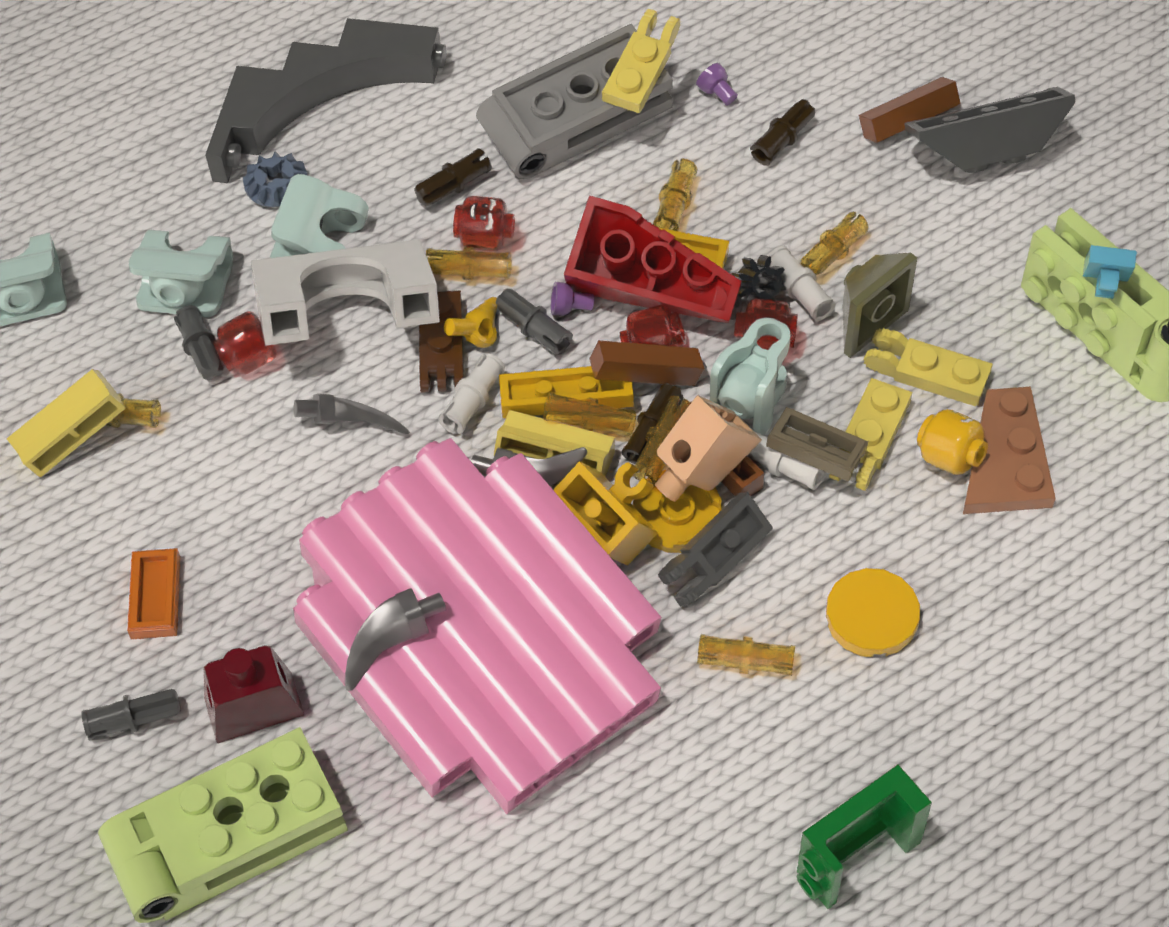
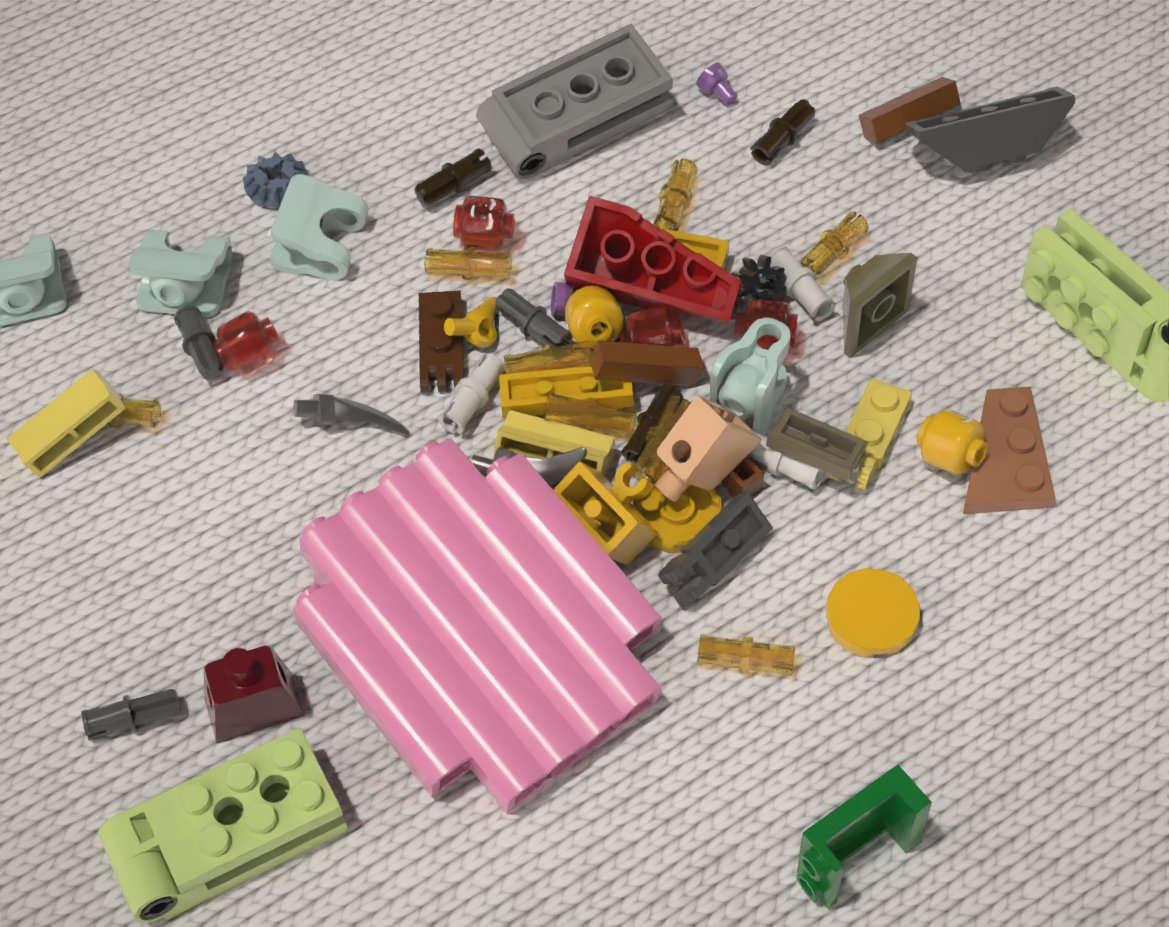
(154, 593): orange tile -> none
(268, 100): dark grey arch -> none
(388, 271): white arch -> none
(388, 625): flat silver bar -> none
(549, 358): none -> clear yellow pin
(594, 315): none -> yellow head
(640, 64): light yellow hinge -> none
(928, 367): light yellow hinge -> none
(1109, 268): medium azure tile -> none

